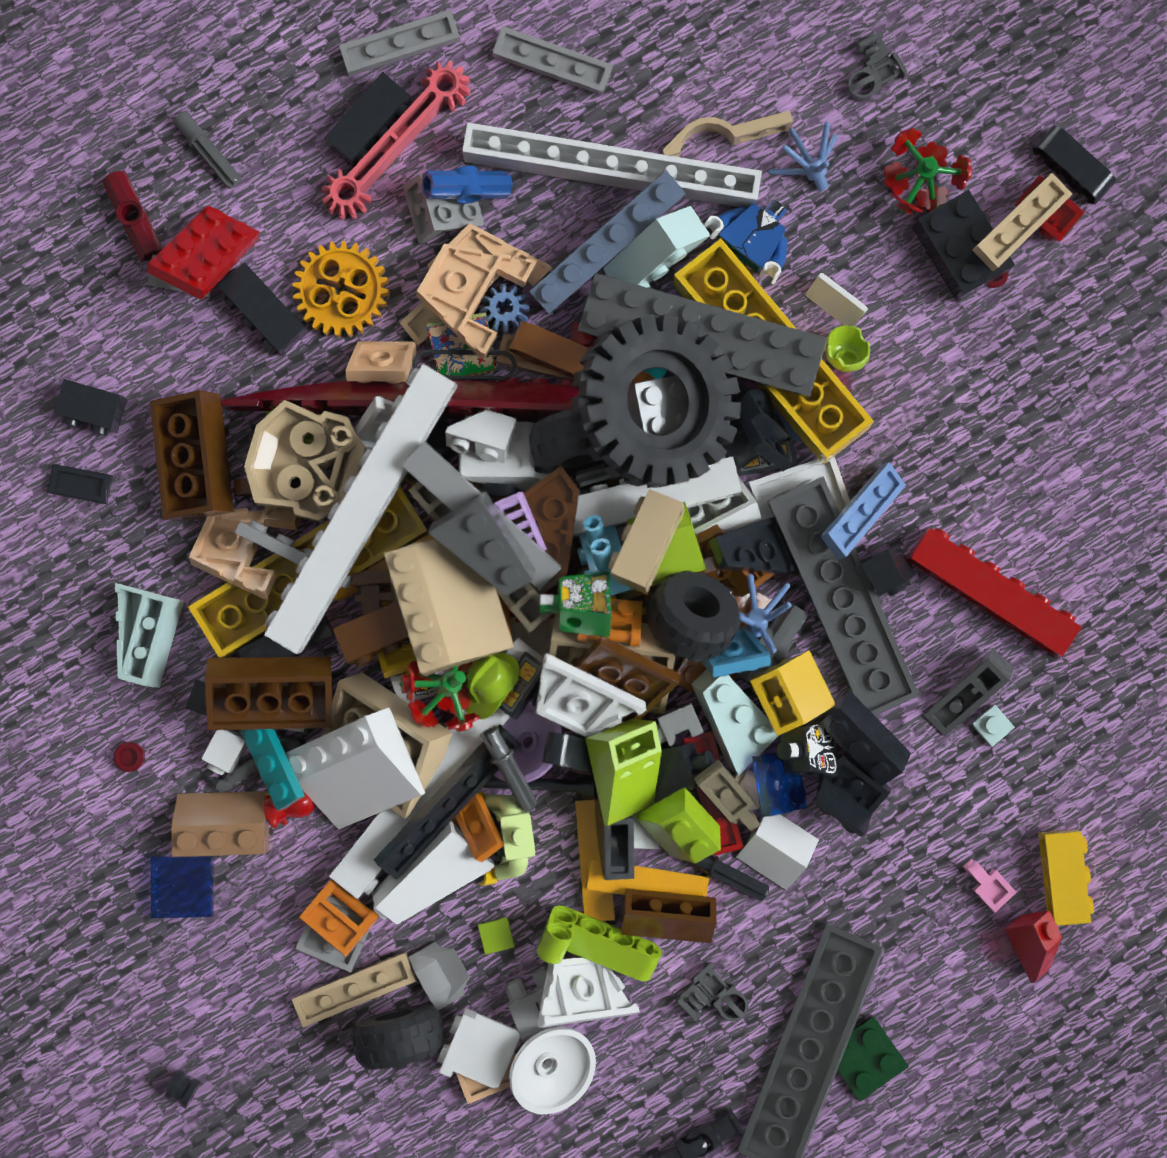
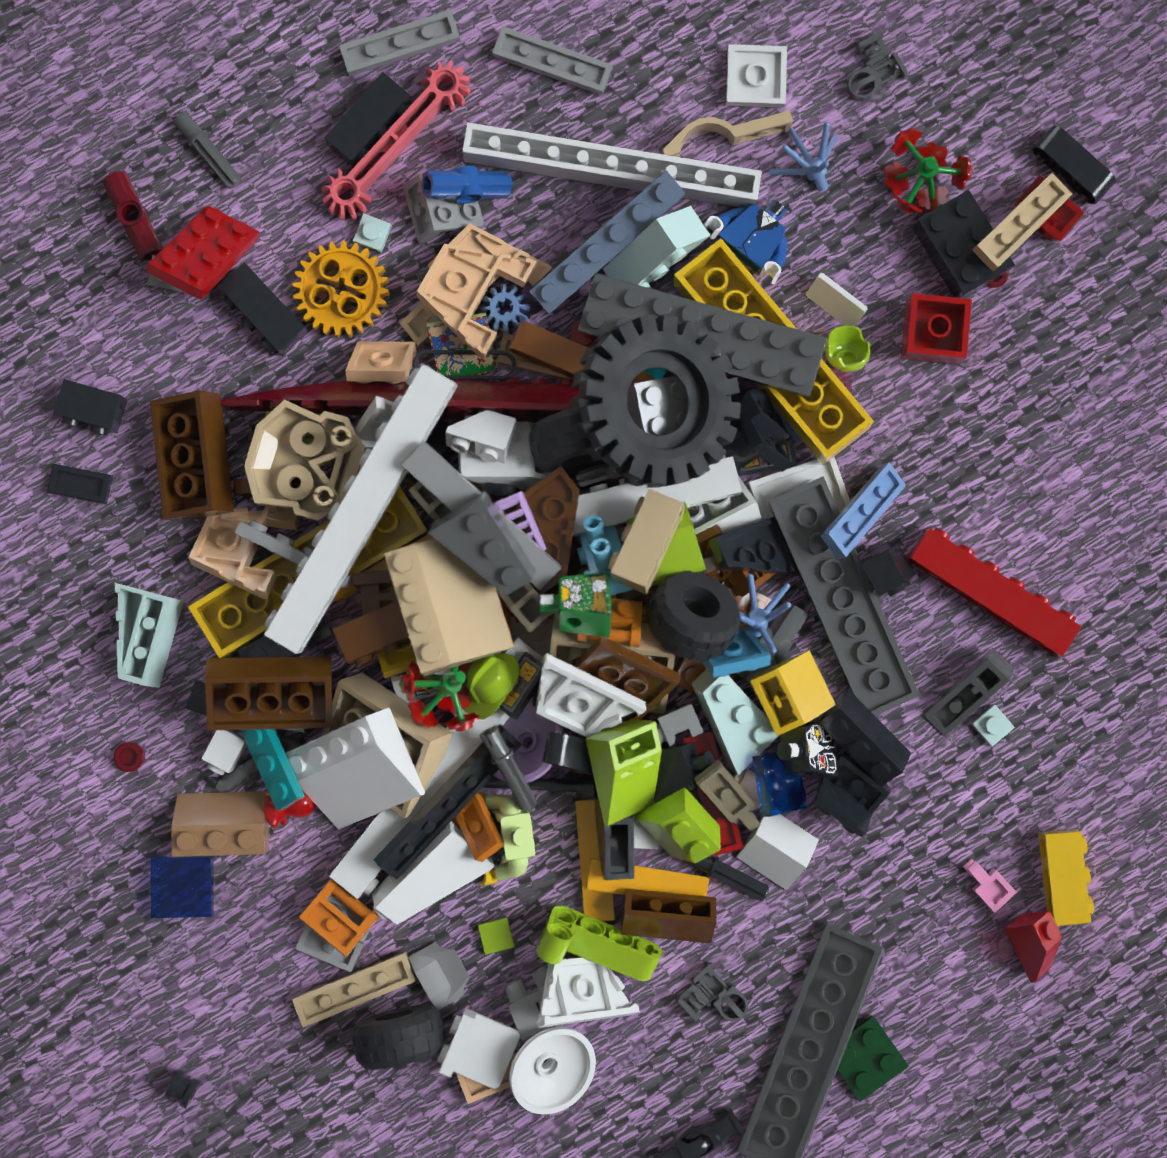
(372, 233): none -> light aqua plate
(756, 75): none -> white plate
(936, 329): none -> red brick

